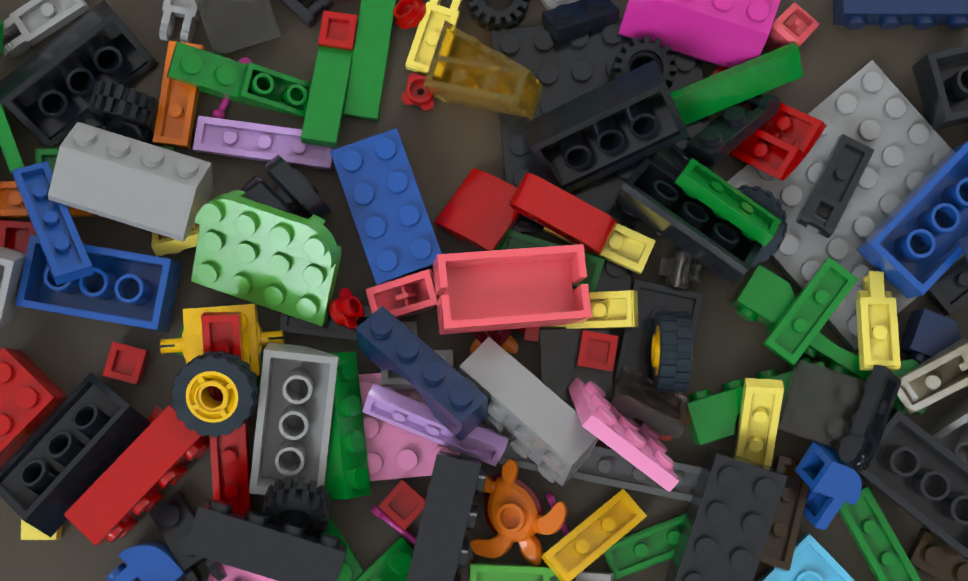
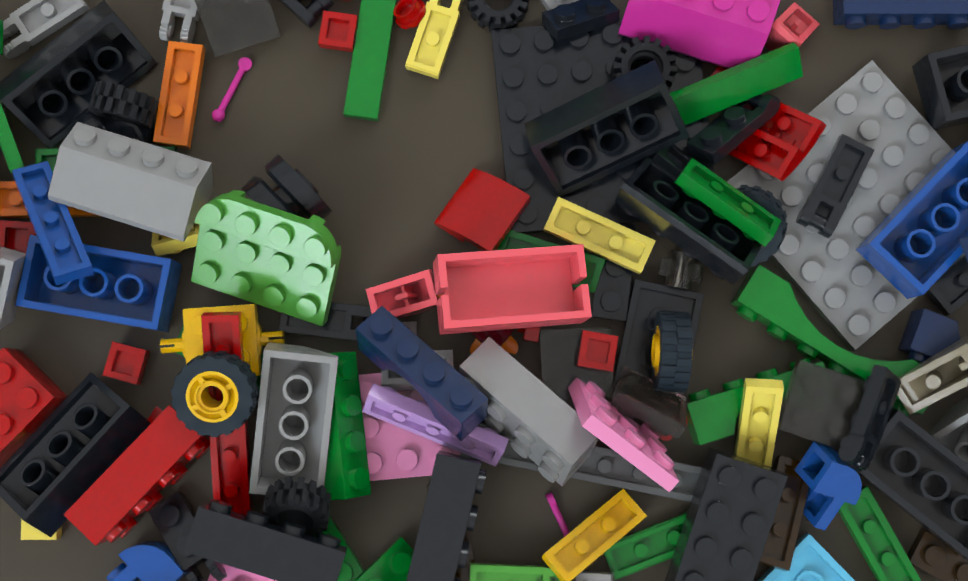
(239, 81): green slope -> none
(258, 143): lavender plate -> none
(327, 97): green tile -> none
(346, 309): red plate -> none
(382, 515): dark pink hinge -> none
(386, 206): blue brick -> none
(403, 504): red plate -> none
(410, 96): red plate -> none
(480, 77): clear yellow wedge -> none
(516, 517): orange animal -> none
(563, 213): red beam -> none
(609, 310): light yellow hinge -> none
(809, 311): green plate -> none
(877, 324): light yellow hinge -> none

